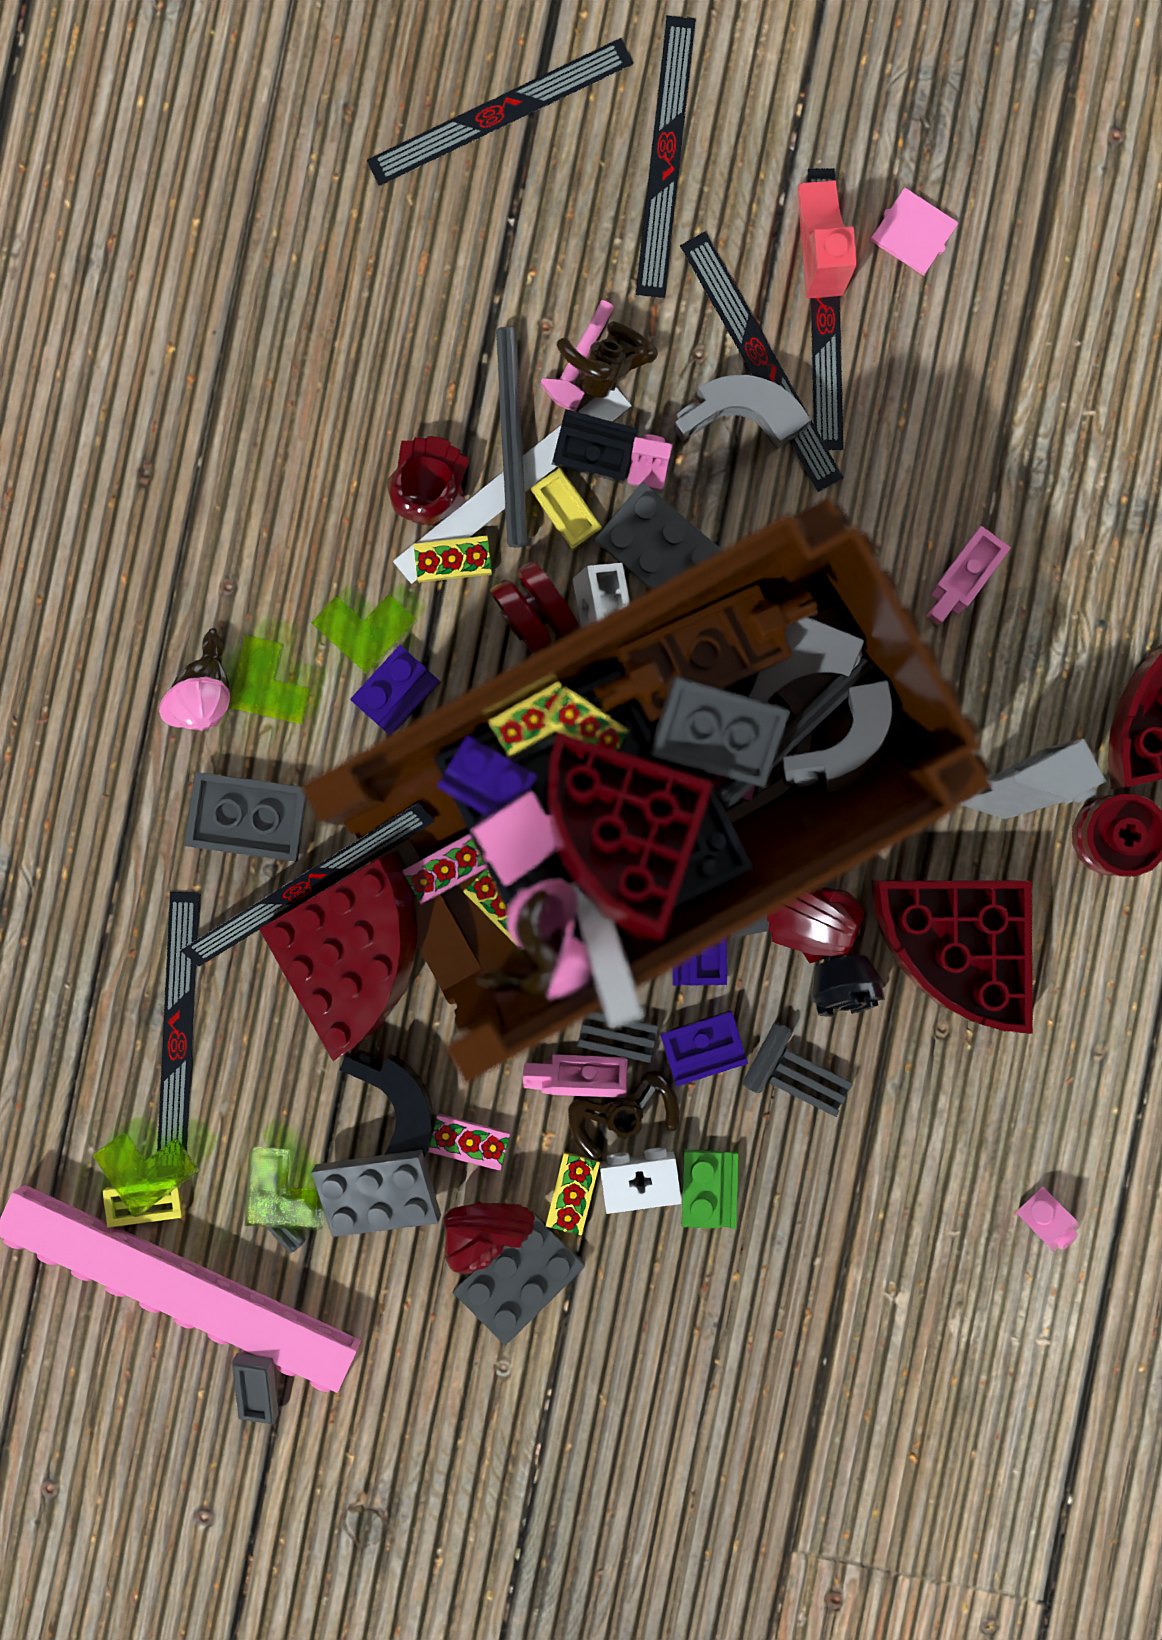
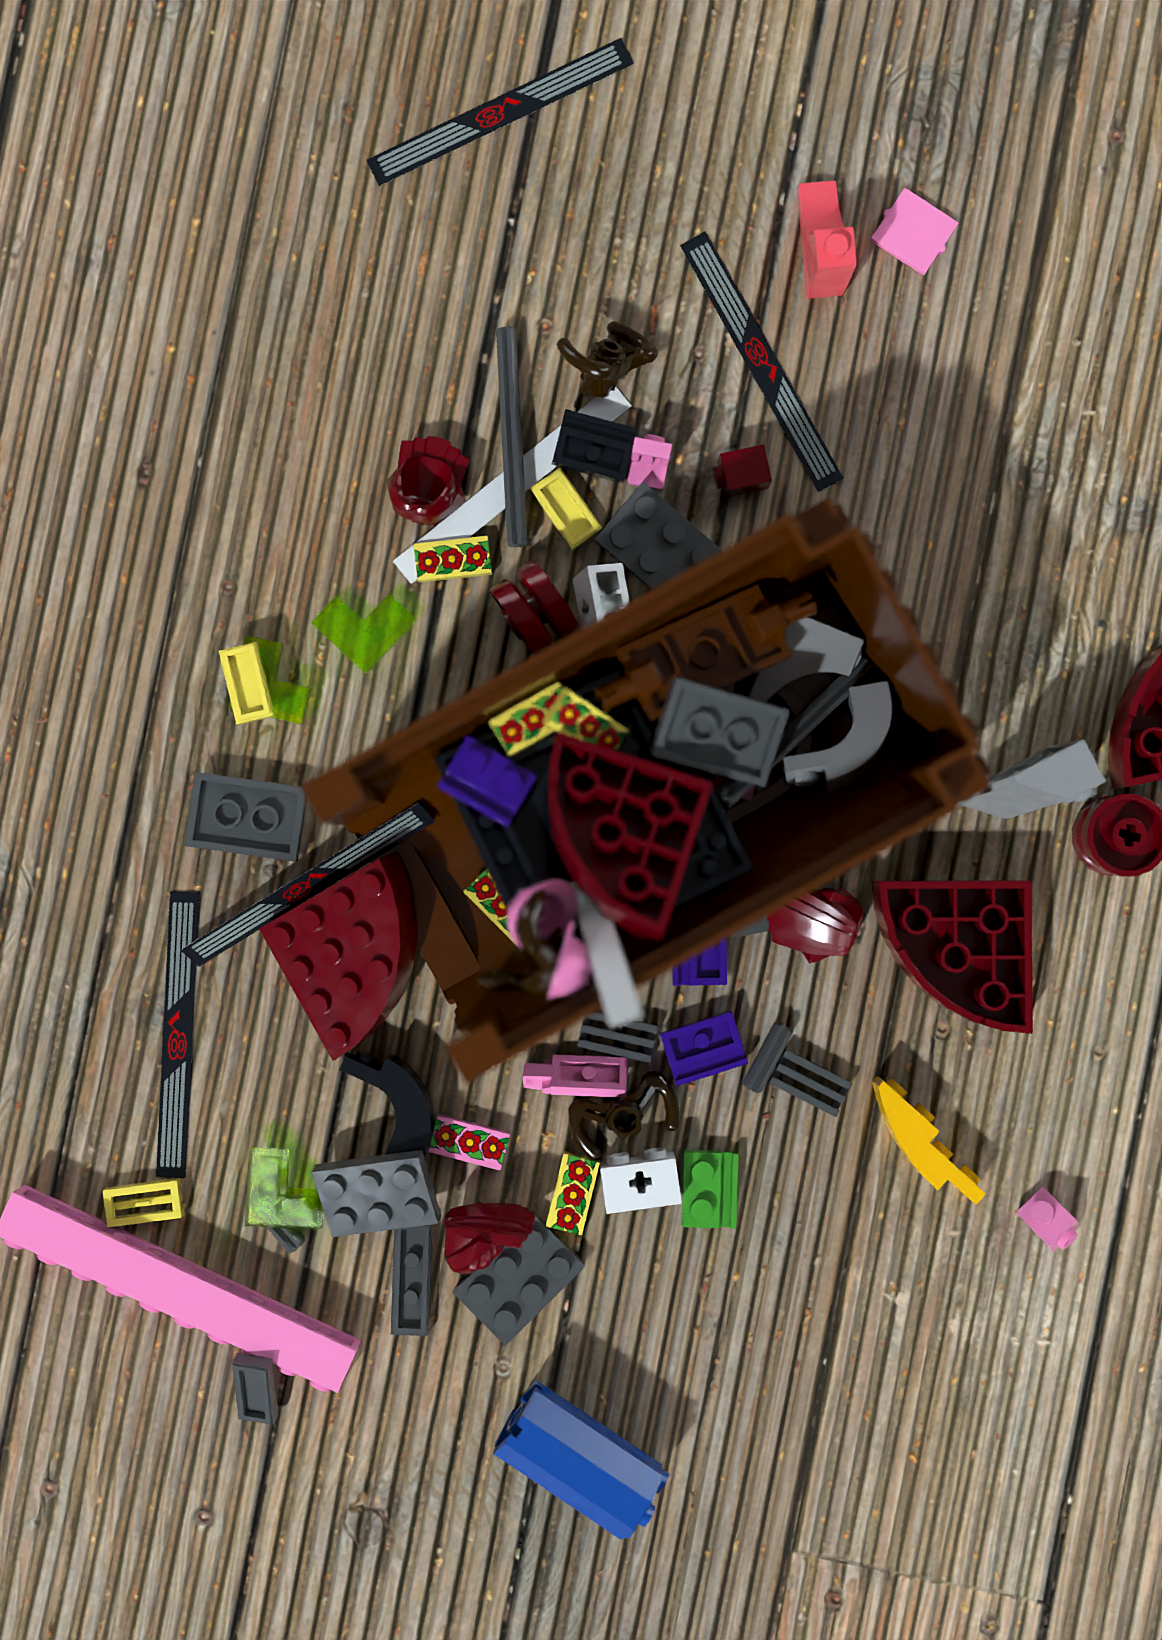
(144, 1181): clear neon green plate -> none
(200, 691): bright pink piece -> none
(246, 683): none -> light yellow tile
(395, 690): dark purple plate -> none
(411, 1281): none -> dark grey tile
(444, 869): tile -> none
(516, 837): bright pink piece -> none
(564, 391): bright pink piece -> none
(581, 1461): none -> blue brick
(665, 156): black sticker -> none
(742, 471): none -> dark red brick
(748, 397): light grey arch -> none
(826, 355): black sticker -> none
(846, 985): black cone -> none
(914, 1132): none -> yellow slope
(967, 574): bright pink hinge -> none

